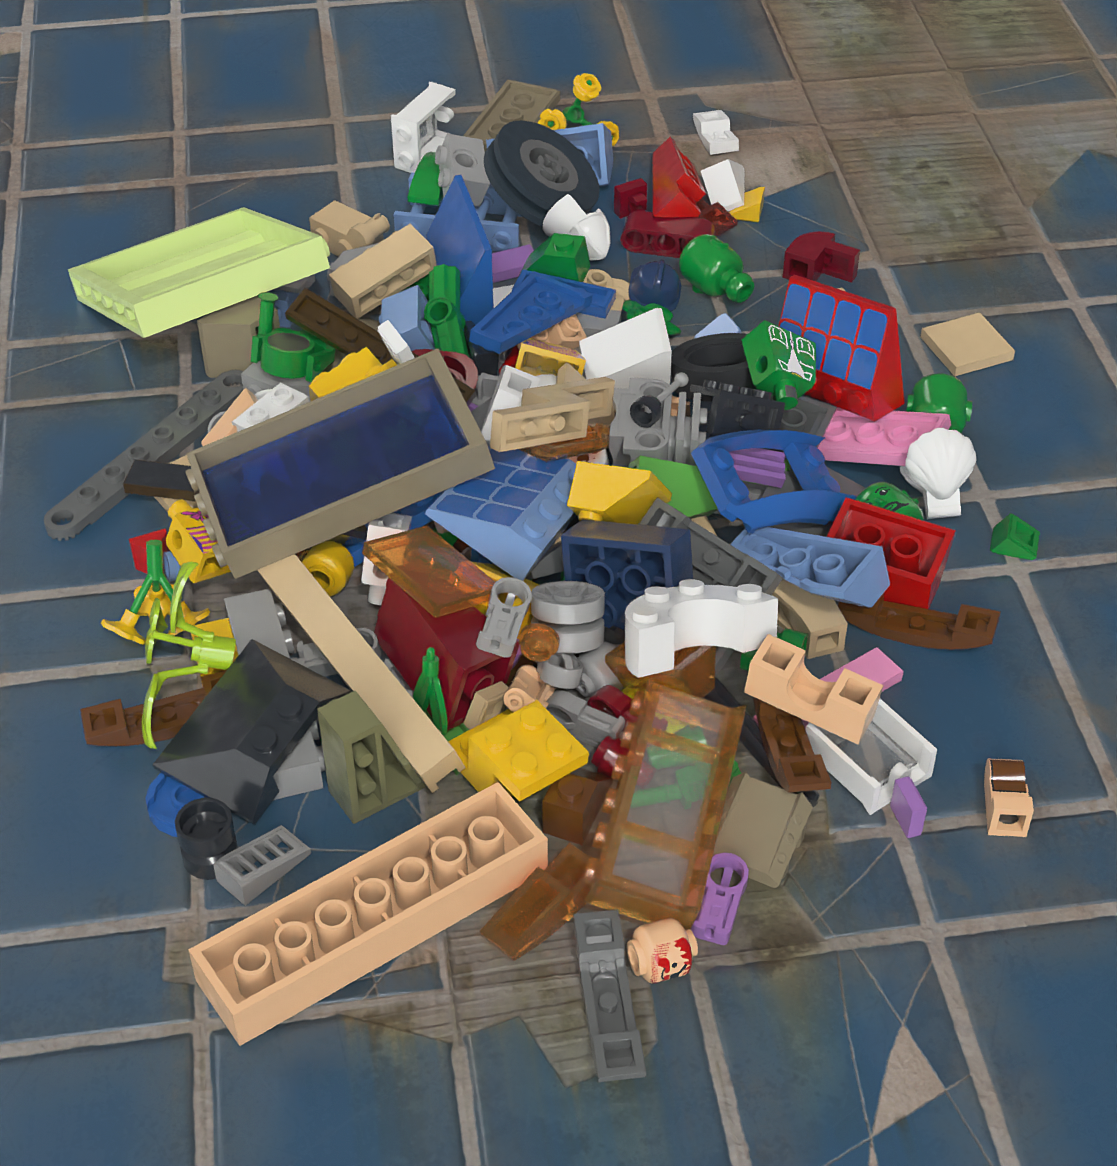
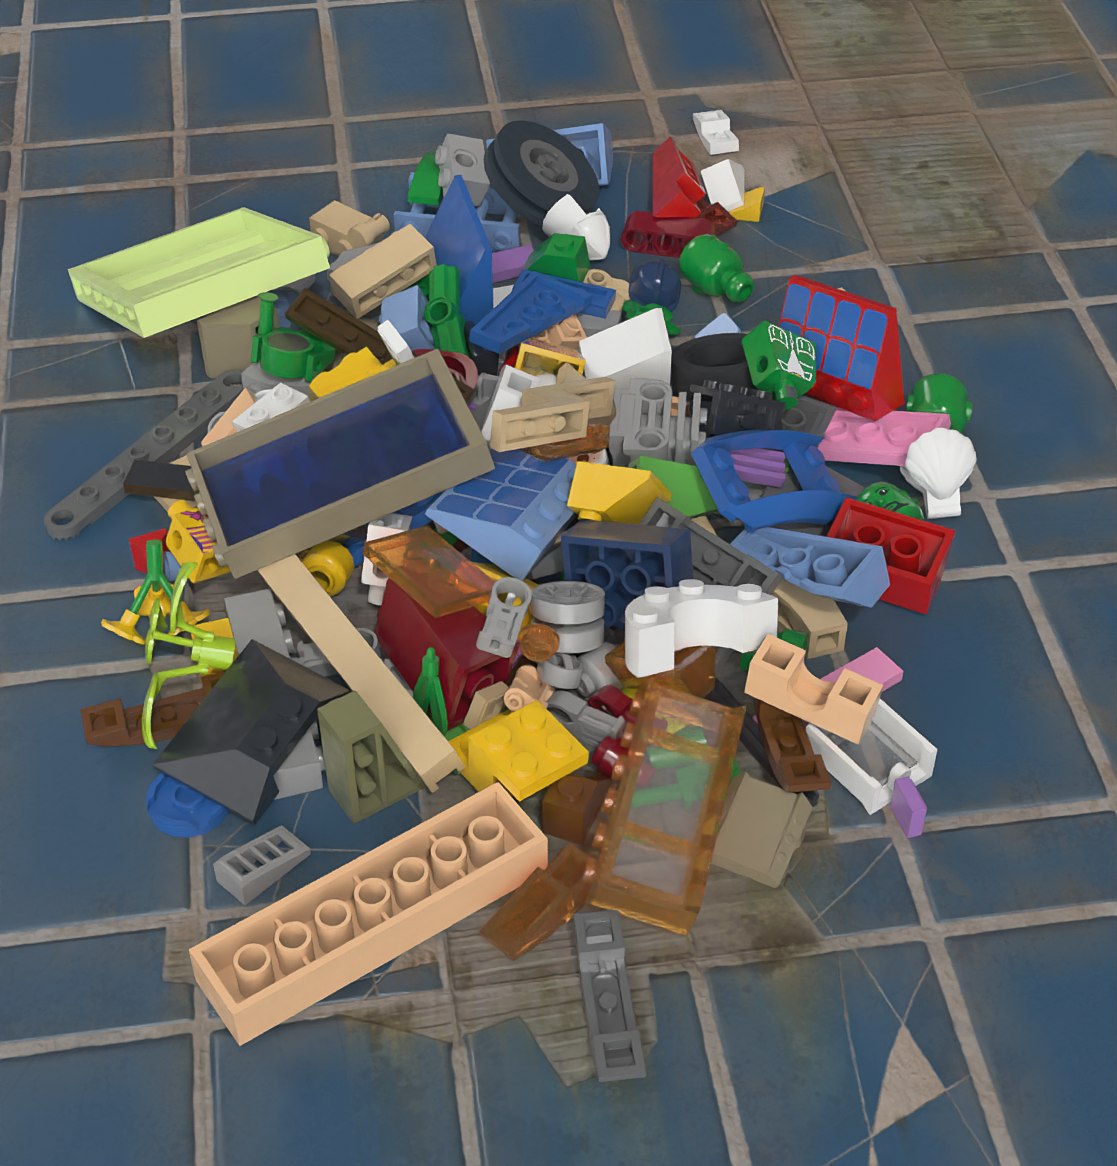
(204, 835): black wheel -> none
(416, 126): white window -> none
(512, 103): dark tan tile -> none
(585, 89): yellow plant -> none
(630, 197): dark red tile -> none
(652, 408): black hinge -> none
(661, 950): light nougat head -> none
(720, 901): medium lavender piece -> none
(820, 254): dark red brick -> none
(925, 627): reddish brown slope -> none
(967, 344): tan tile -> none
(1007, 795): light nougat leg -> none
(1015, 538): green slope -> none

